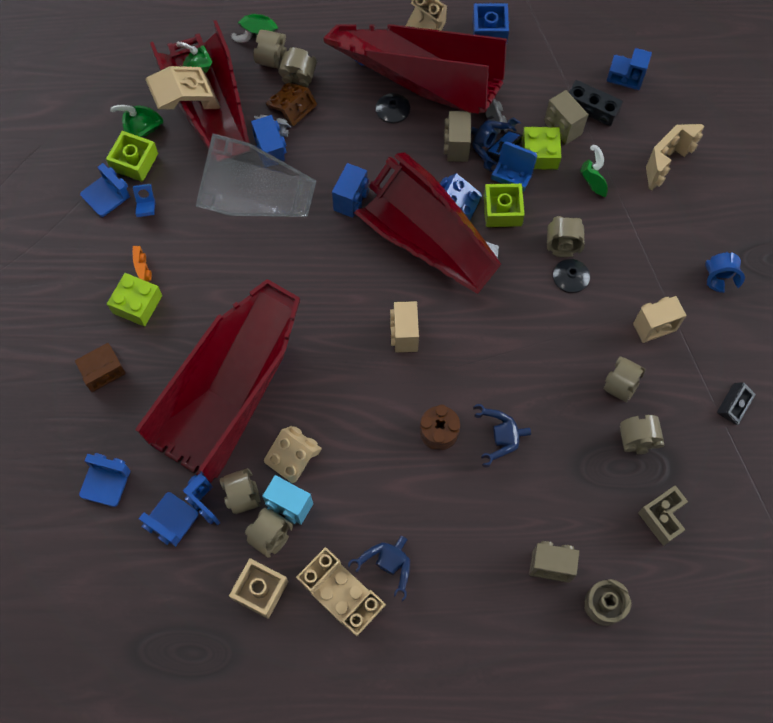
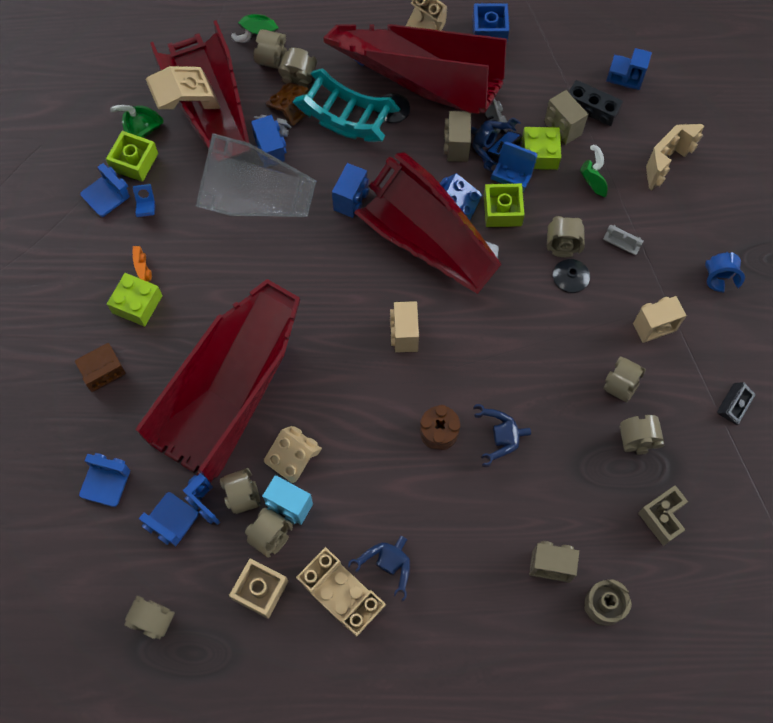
(149, 617): none -> dark tan brick
(197, 58): green hat -> none
(340, 125): none -> teal fence
(623, 239): none -> light grey hinge

